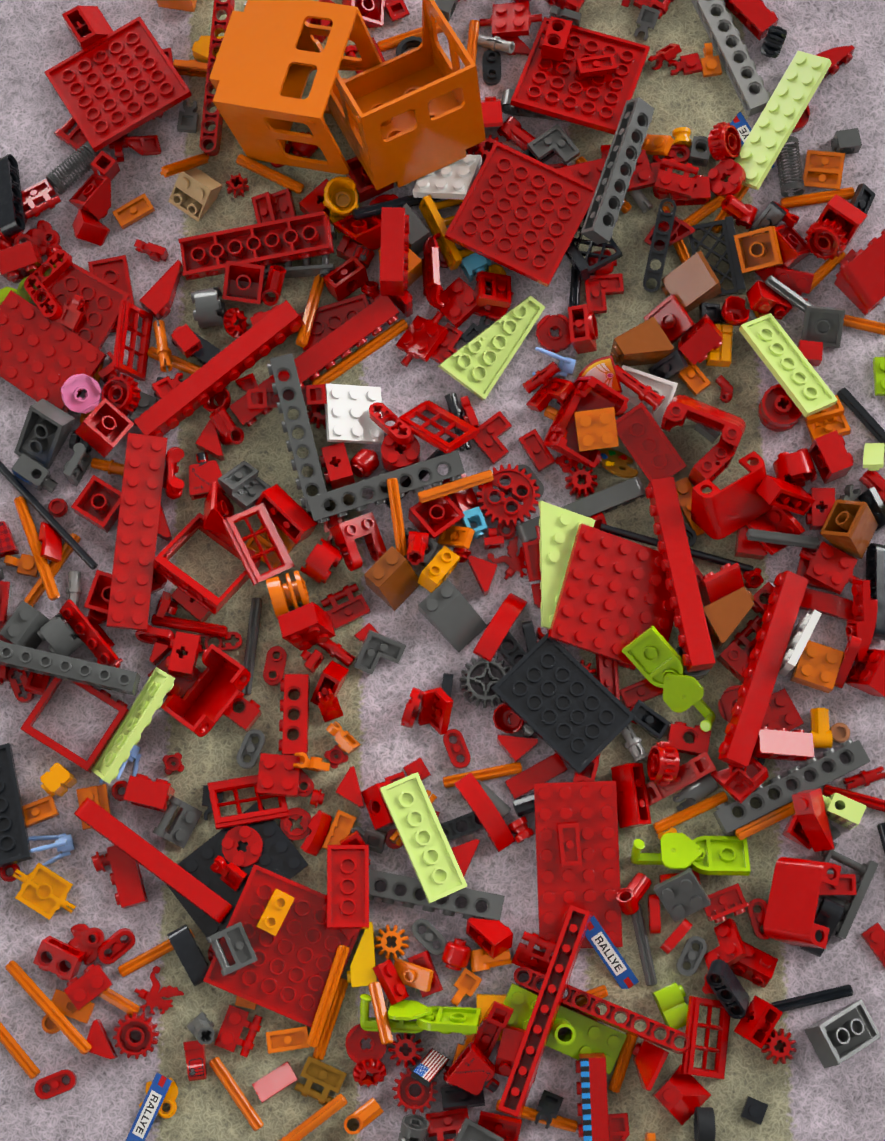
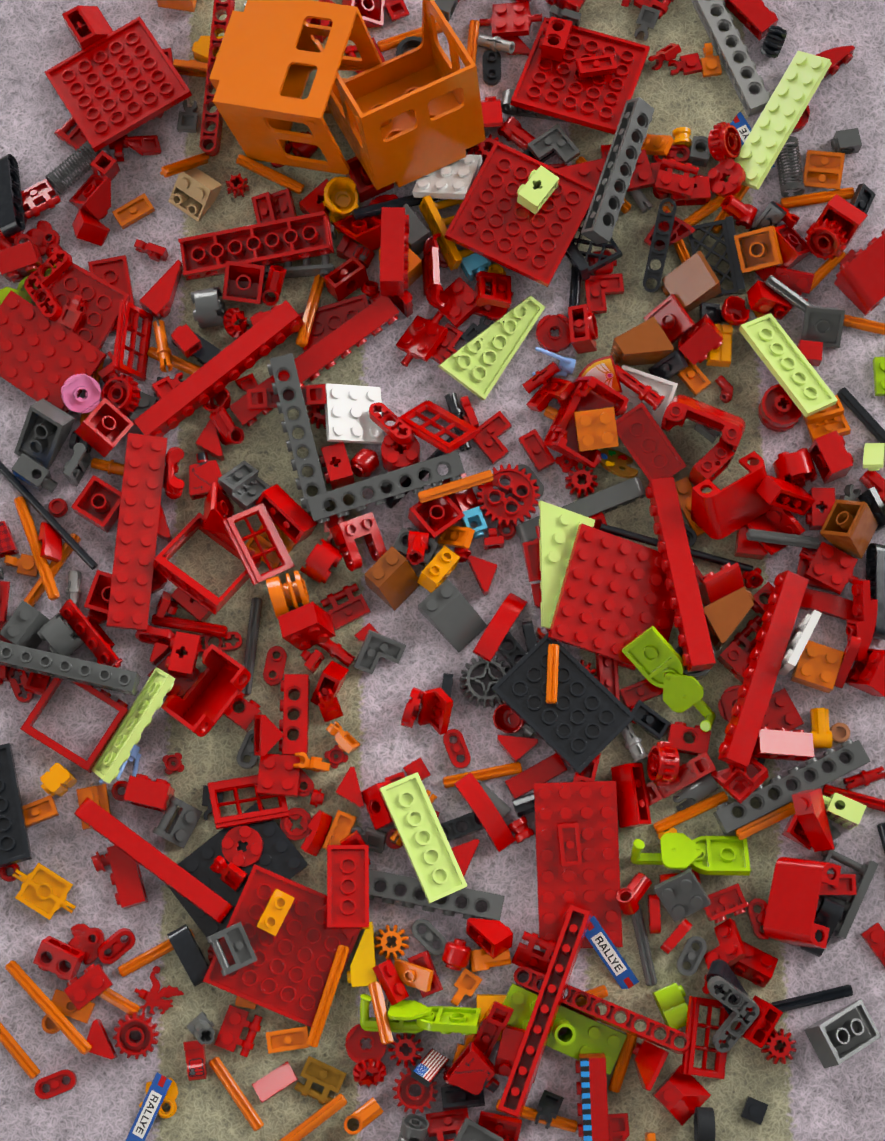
(64, 844): light blue plant -> none
(265, 735): none -> red slope
(320, 1050): orange axle -> none
(362, 353): orange axle -> none
(397, 517): orange axle -> none
(515, 562): red piece -> none
(537, 189): none -> yellowish green brick
(552, 673): none -> orange axle
(738, 1009): none -> dark grey beam

